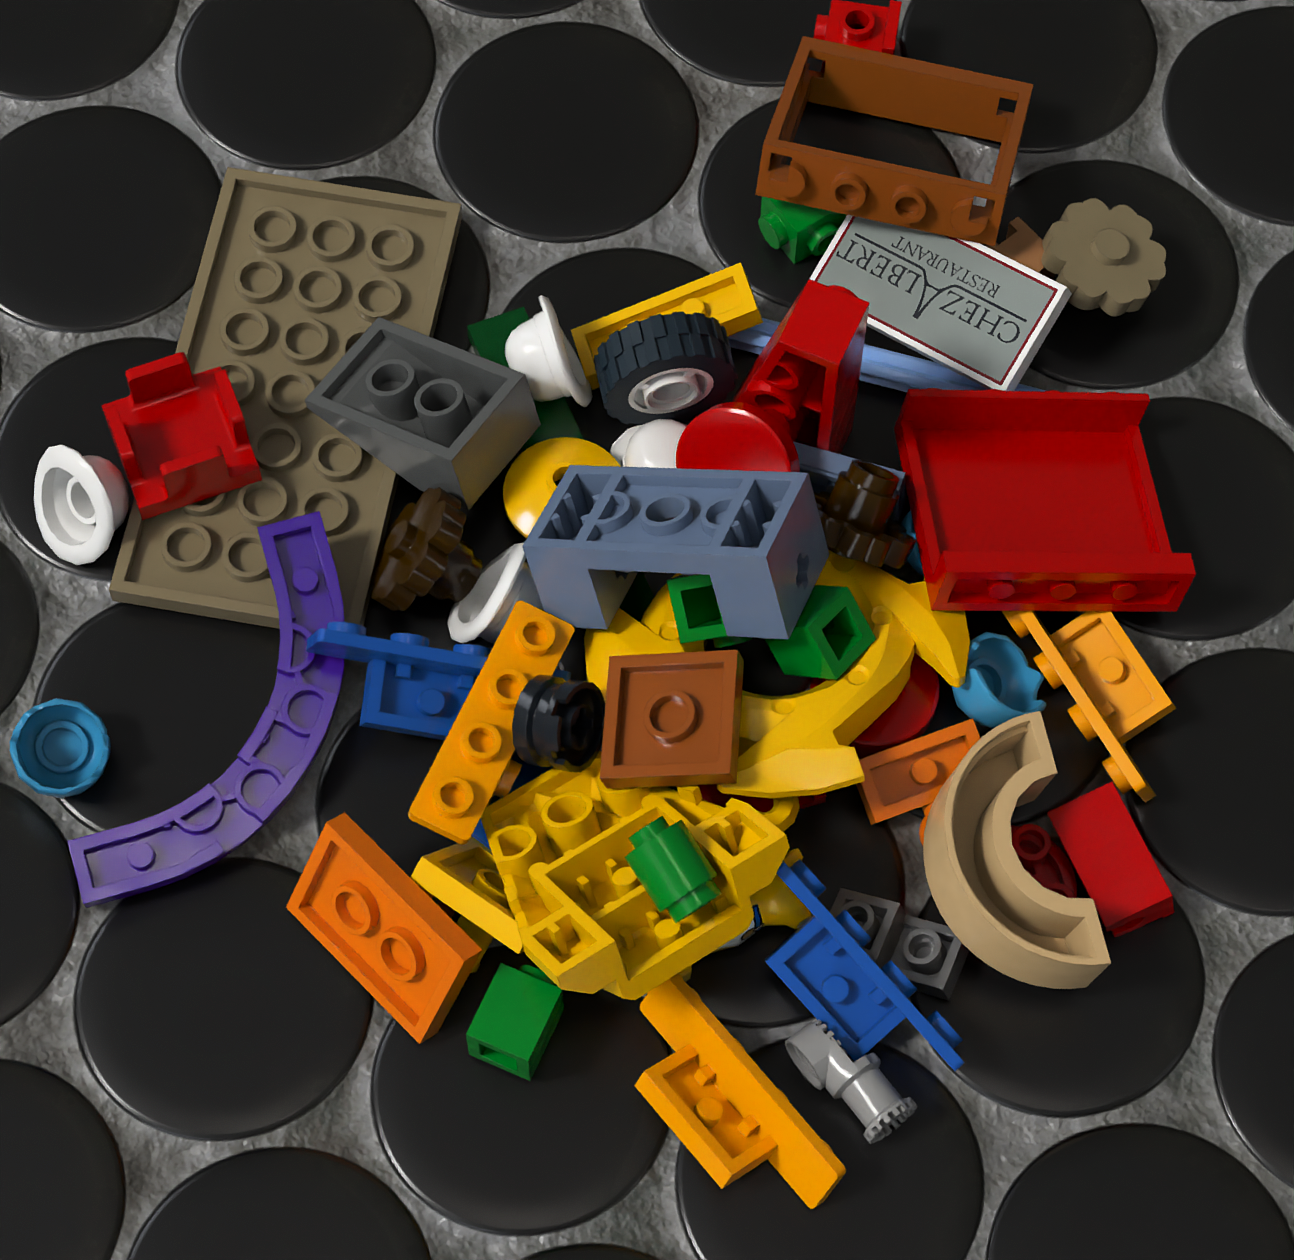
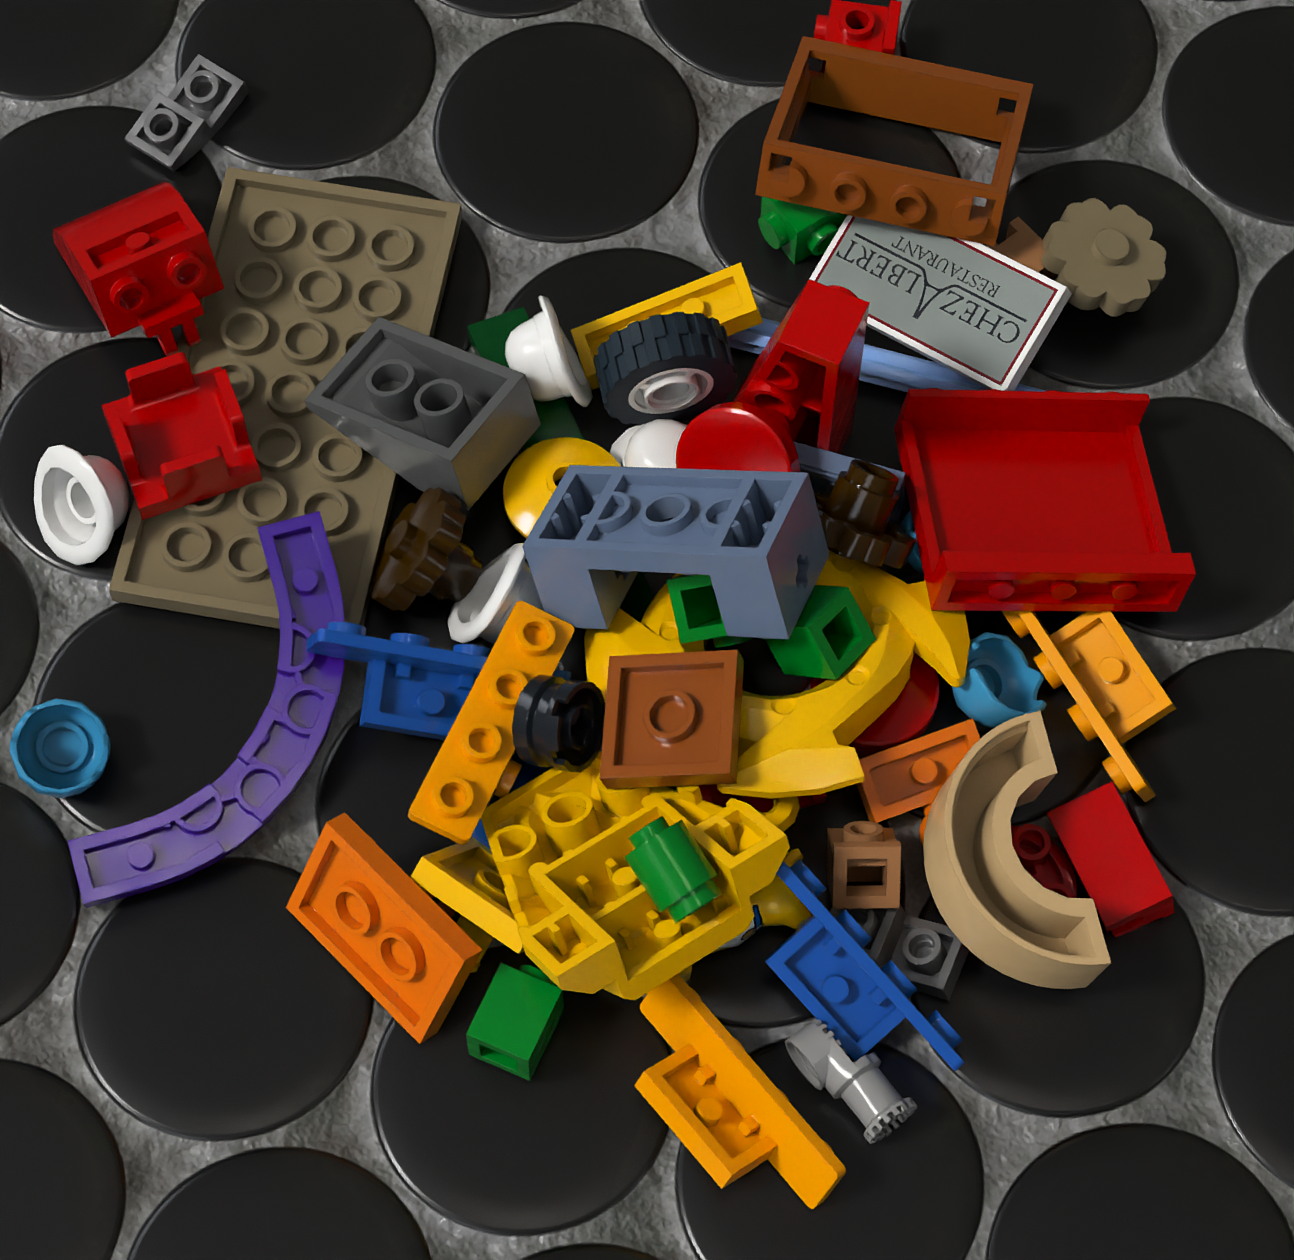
(143, 264): none -> red piece
(193, 112): none -> flat silver slope
(863, 854): none -> medium nougat brick

